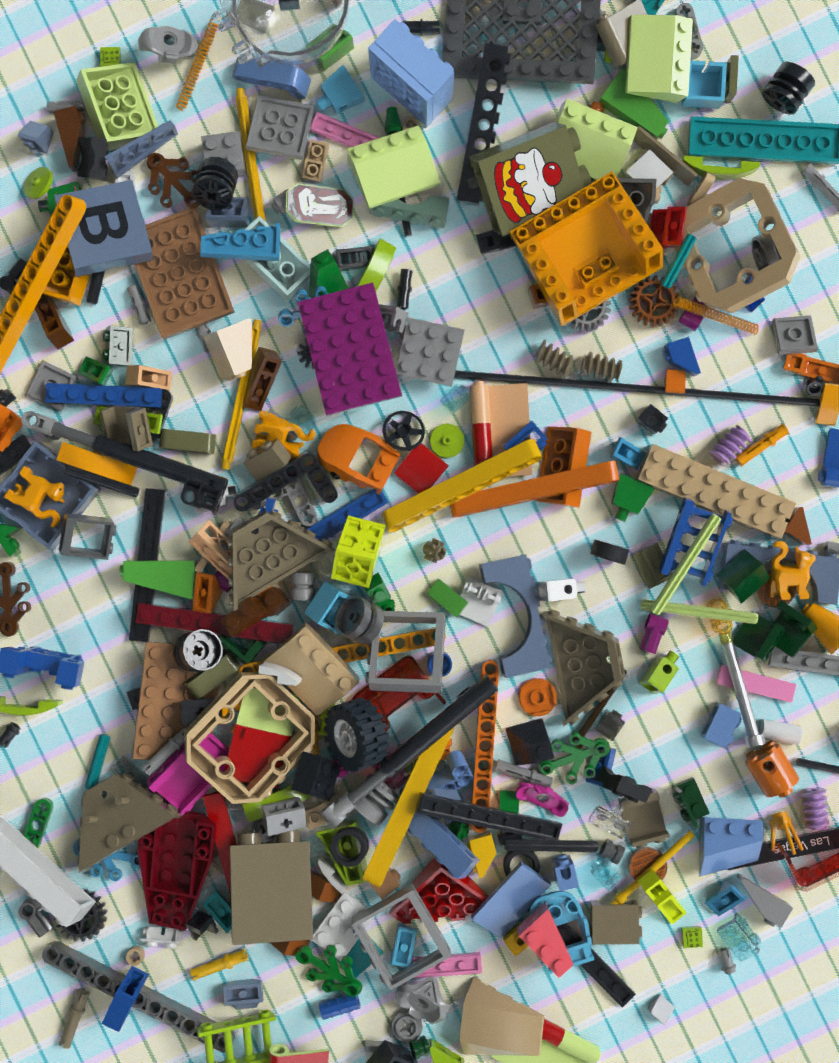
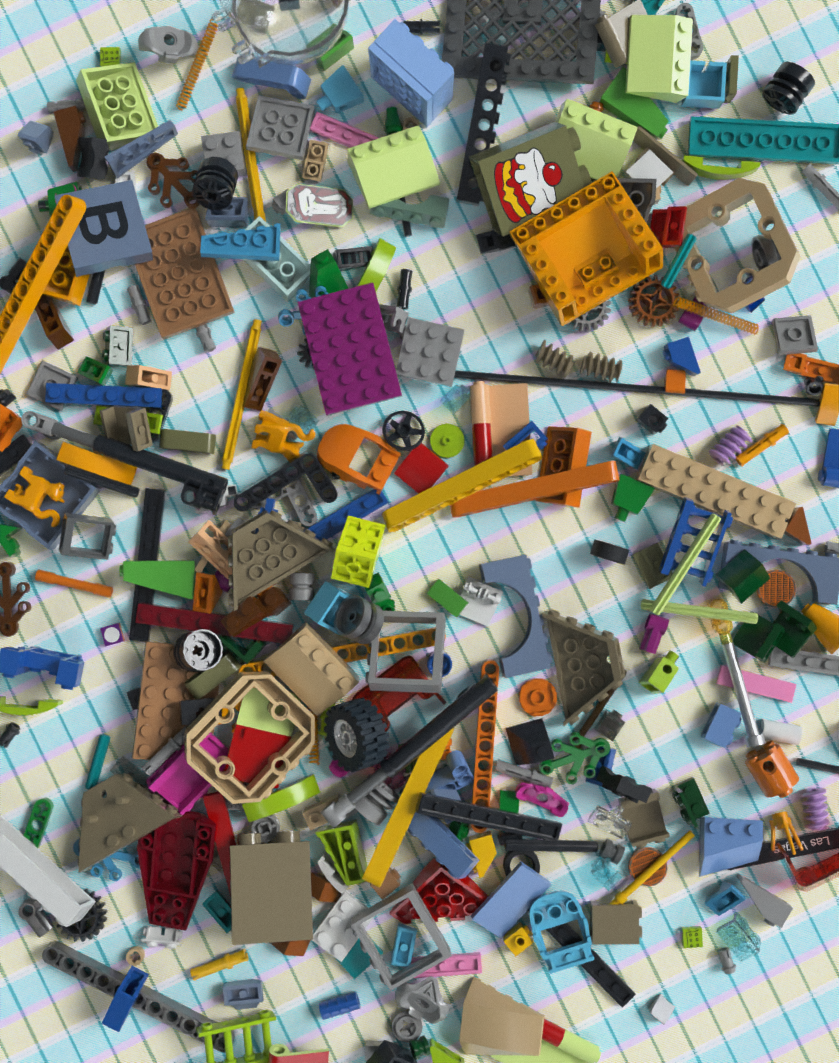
(38, 183): lime piece -> none
(76, 1010): dark tan pin -> none
(95, 588): none -> orange piece
(112, 634): none -> tile
(200, 923): black panel -> none
(231, 349): slope -> none
(266, 459): dark tan brick -> none
(283, 816): light grey brick -> none
(285, 675): white slope -> none
(316, 776): black brick -> none
(339, 857): black tyre -> none
(348, 984): green plant -> none
(434, 550): dark tan gear -> none
(544, 938): coral wedge -> none
(554, 589): white torso -> none
(564, 872): medium blue brick -> none
(662, 896): neon yellow slope -> none
(702, 188): tan beam -> none
(785, 575): light orange animal -> none

